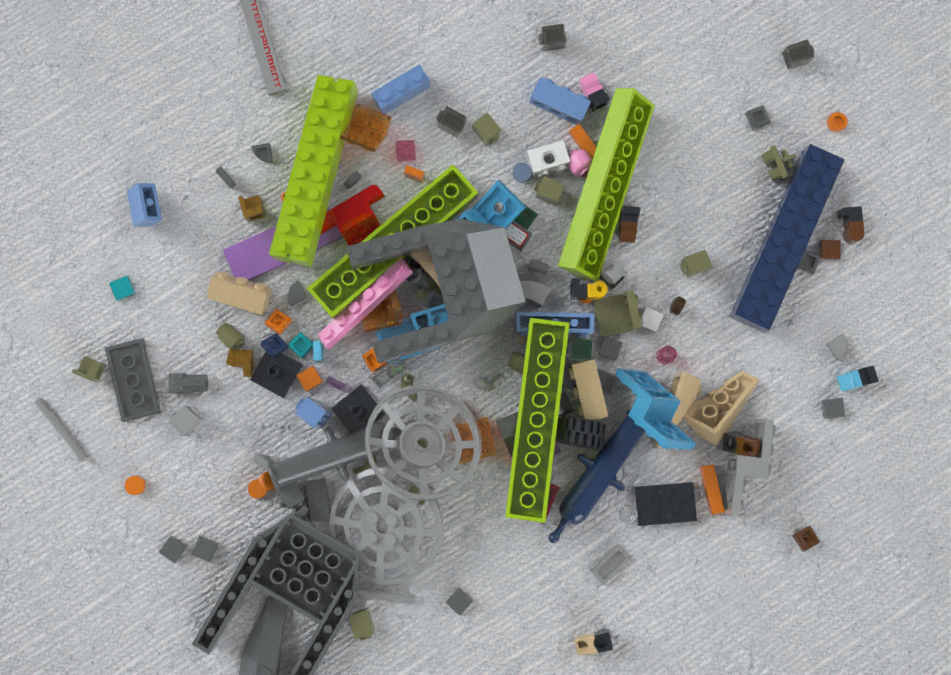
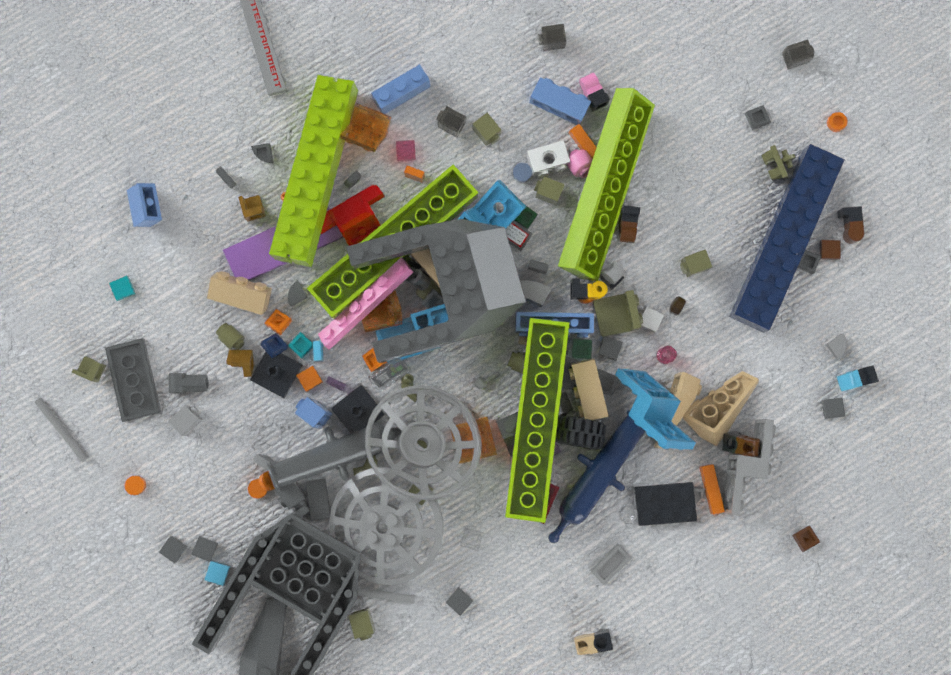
(217, 573): none -> medium azure tile

